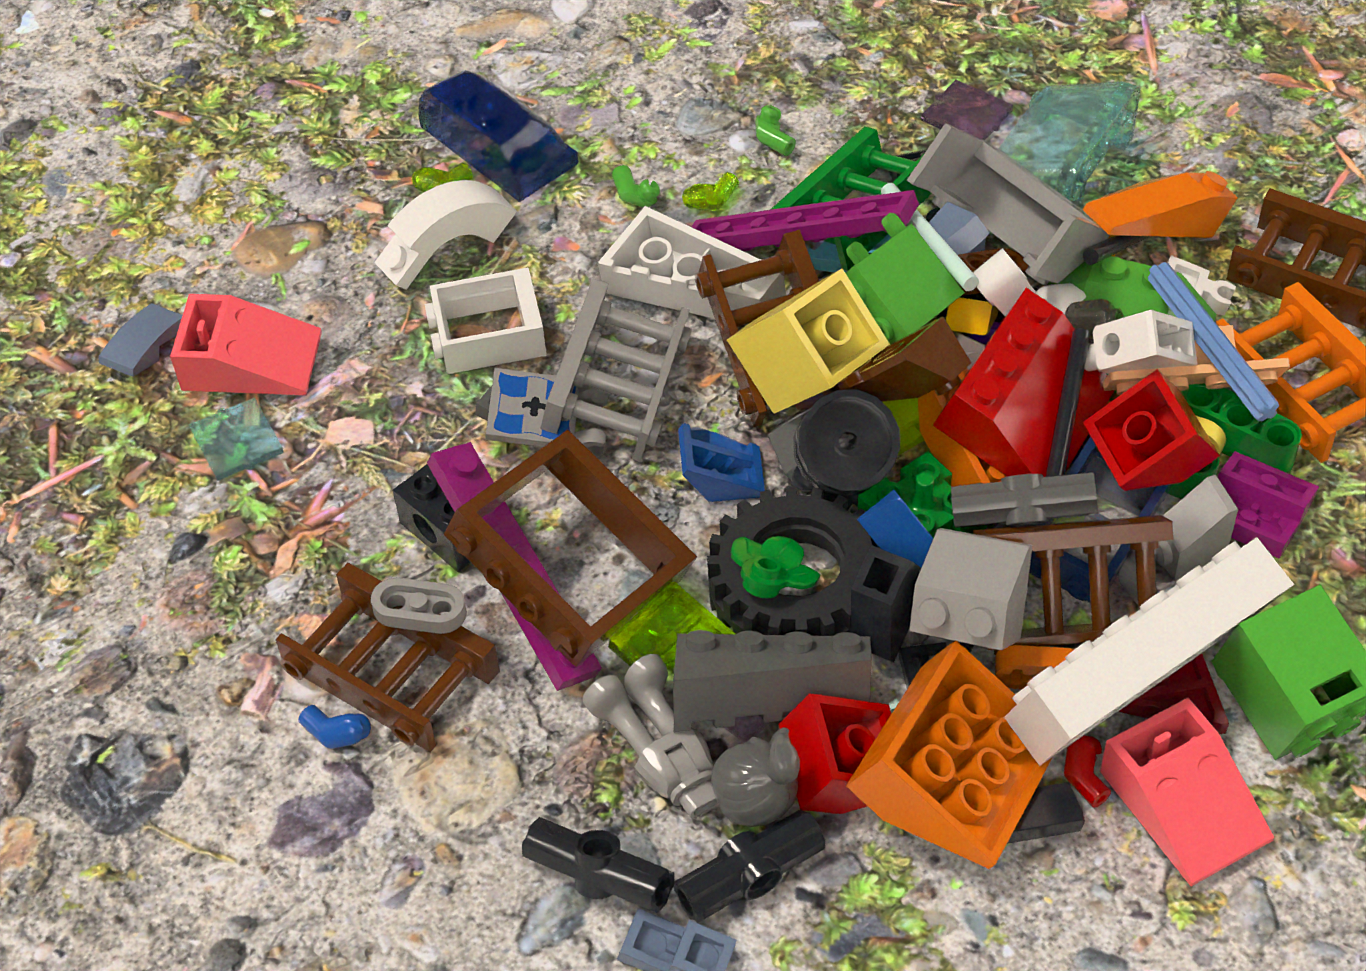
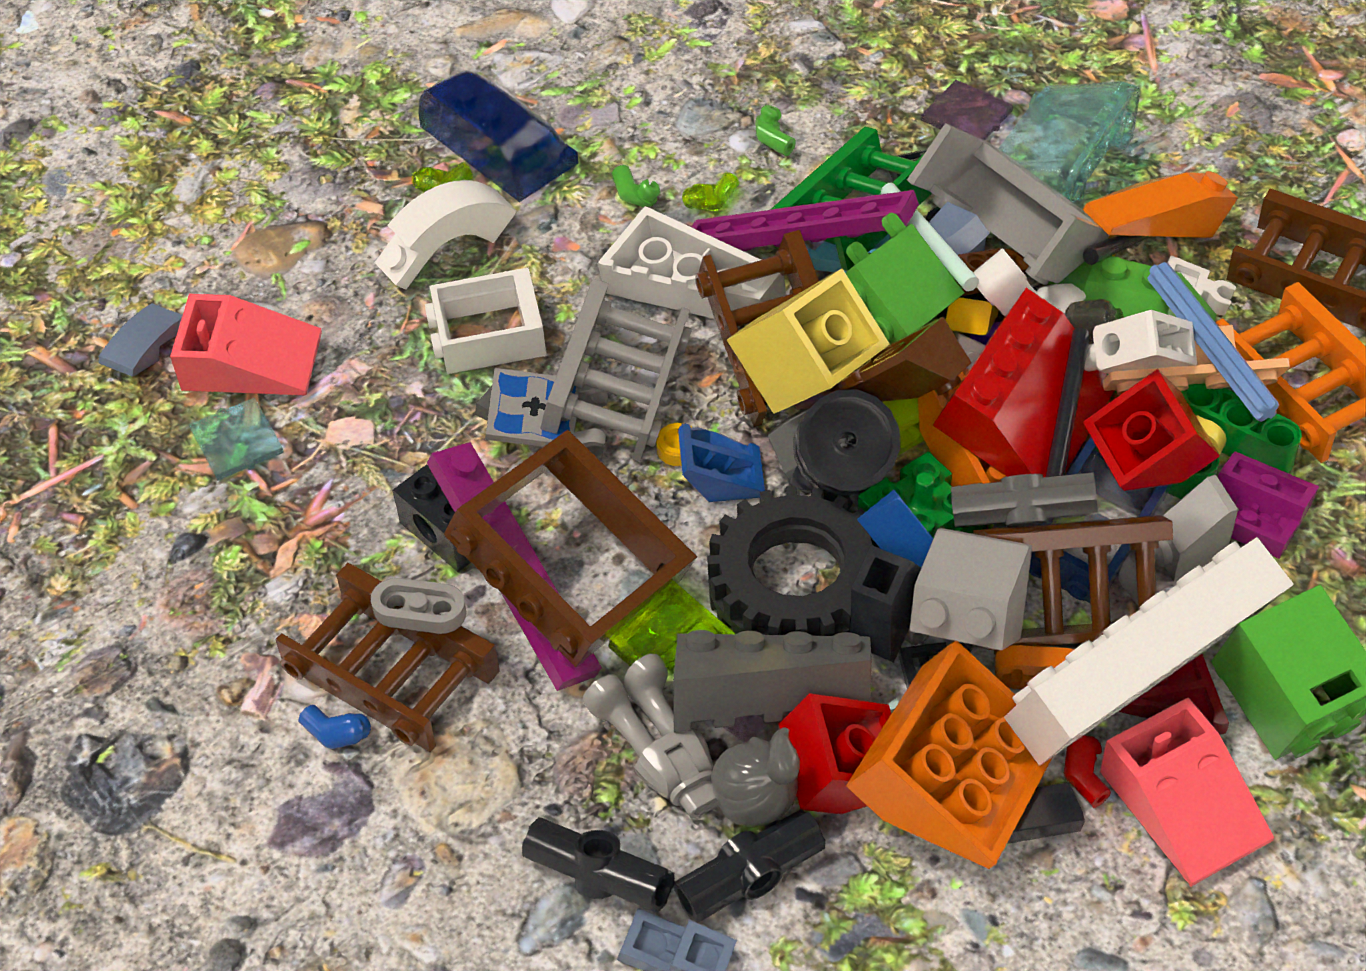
(668, 444): none -> yellow tile
(772, 566): green plate -> none

